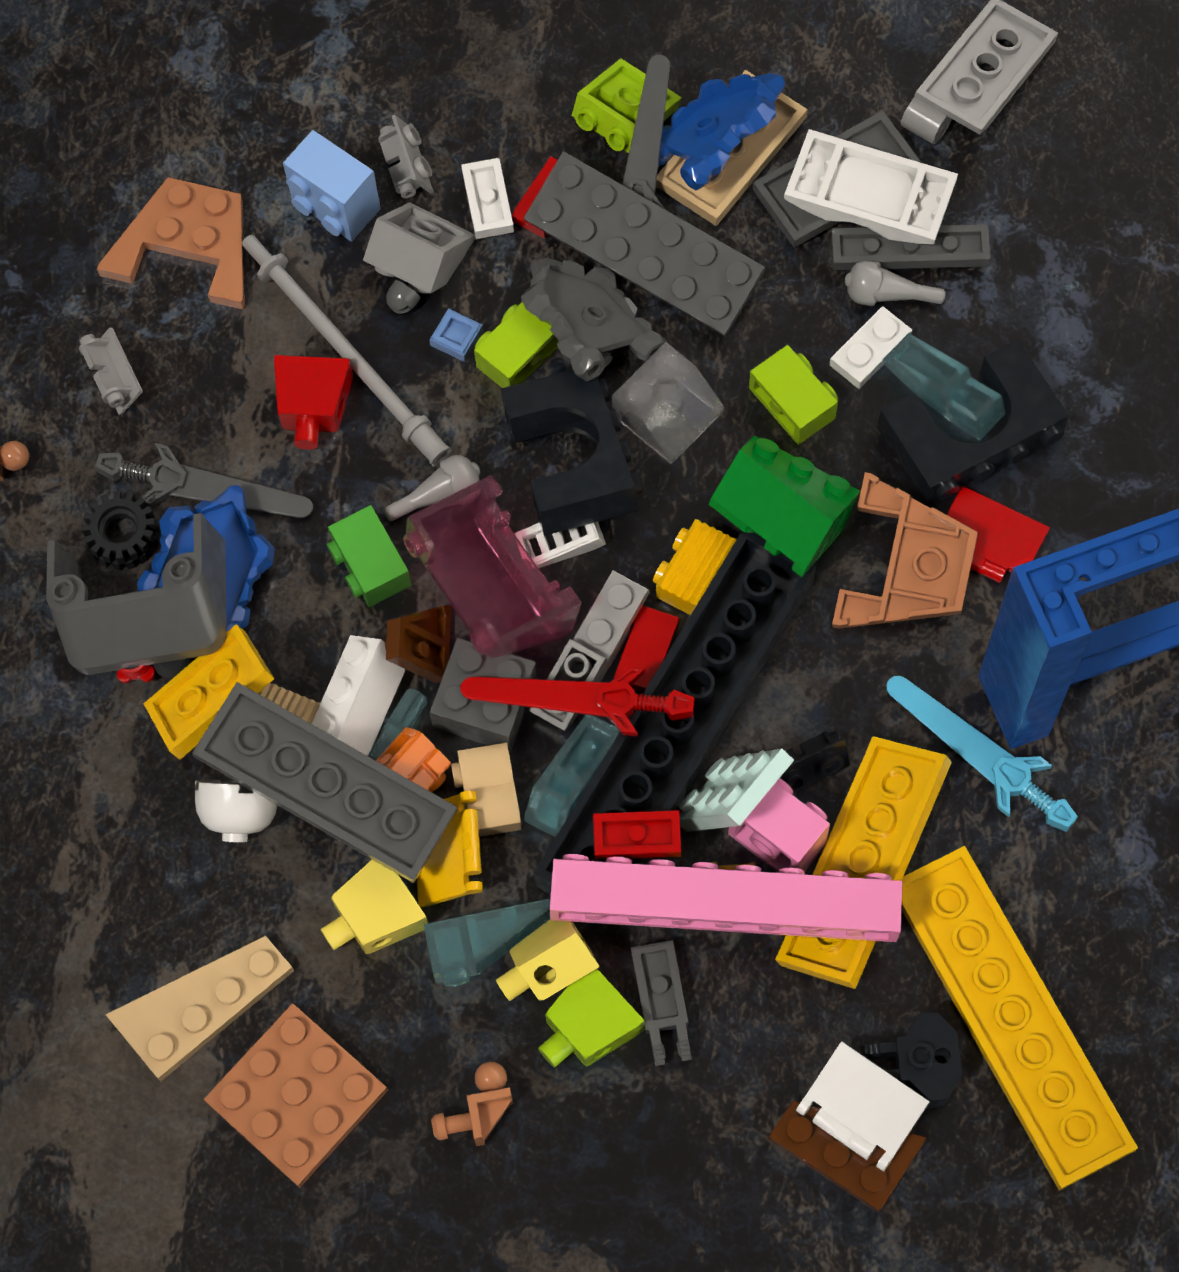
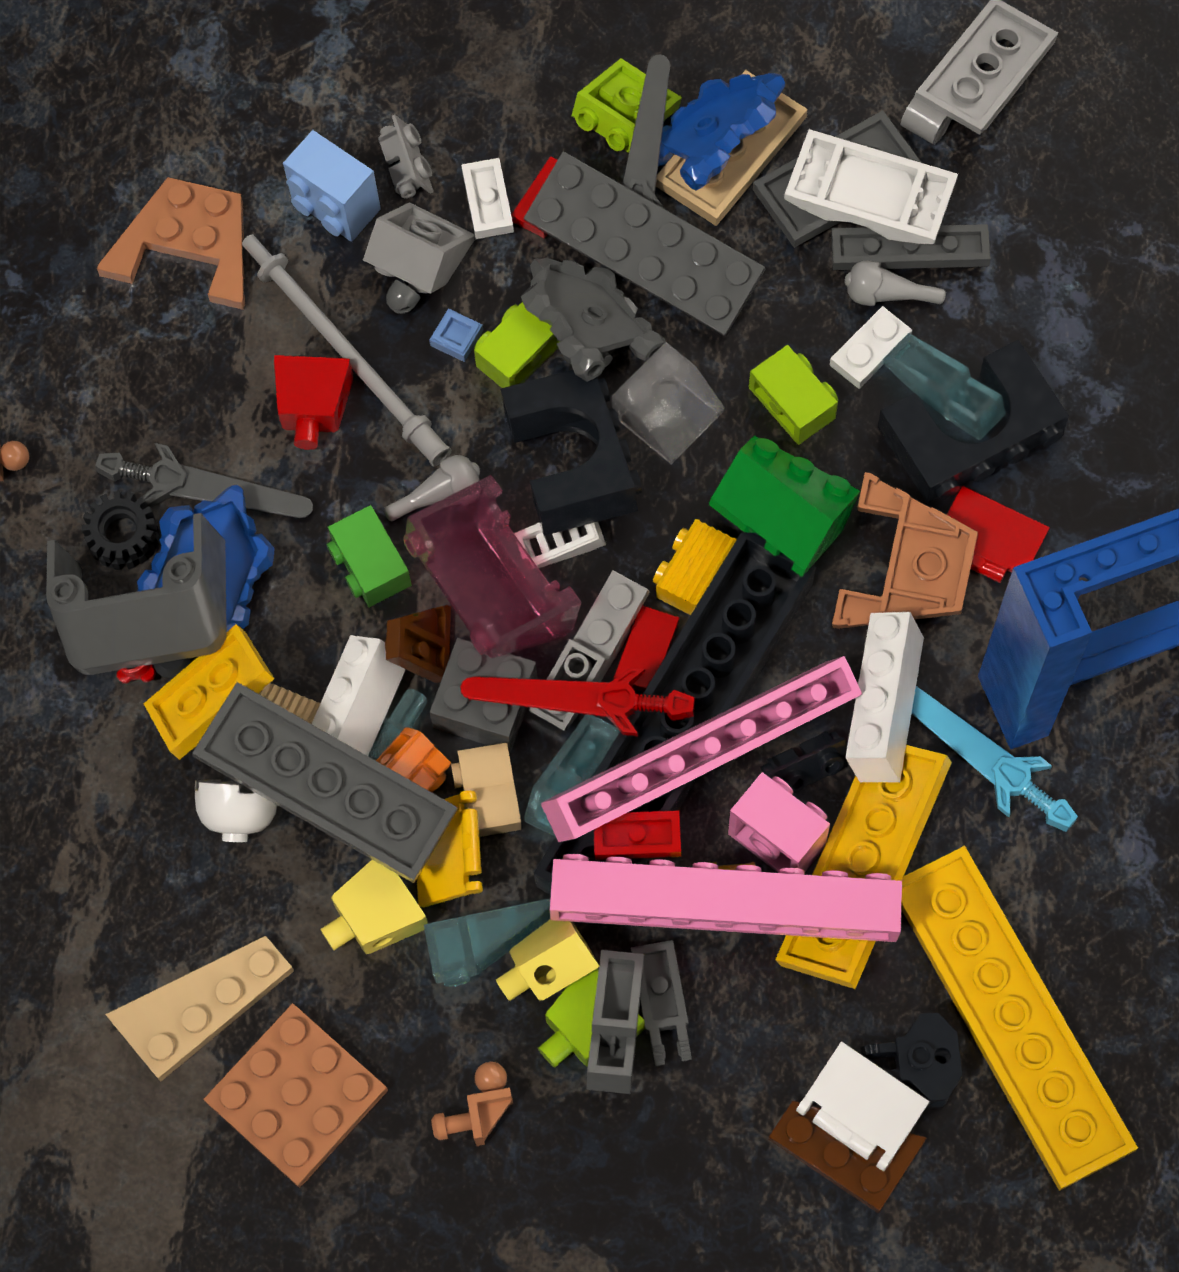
(114, 373): light grey hinge -> none
(615, 1022): none -> dark grey slope
(700, 749): none -> bright pink brick
(732, 790): light aqua plate -> none
(886, 703): none -> white brick

